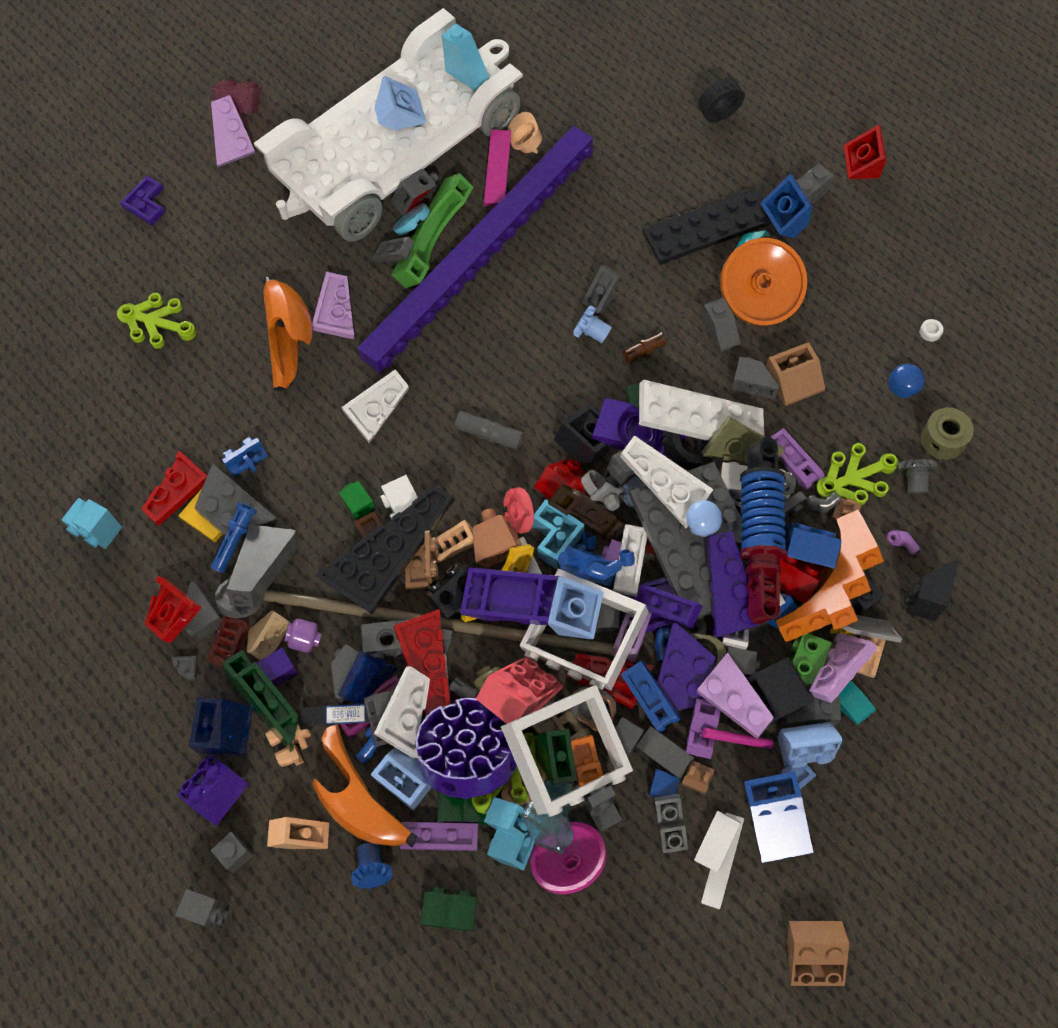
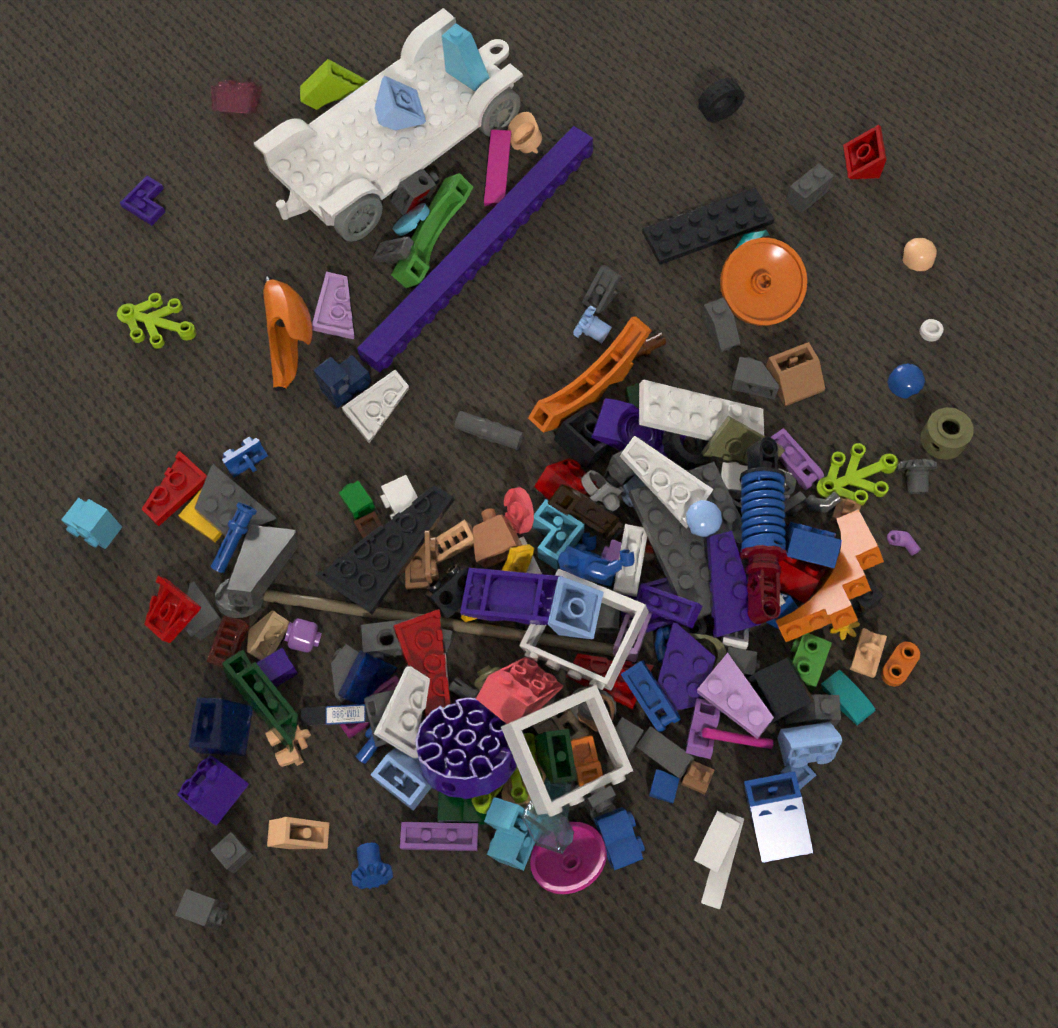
(186, 666): dark grey tile -> none
(229, 132): lavender wing -> none
(329, 84): none -> lime arch
(342, 381): none -> dark blue brick
(354, 806): orange piece -> none
(449, 910): dark green brick -> none
(592, 384): none -> orange arch
(619, 838): none -> blue brick
(670, 823): dark grey slope -> none
(788, 207): blue slope -> none
(817, 953): medium nougat slope -> none
(842, 666): lavender wing -> none
(873, 628): light grey window -> none
(900, 662): none -> orange plate
(919, 254): none -> light nougat hair
(931, 593): black slope -> none

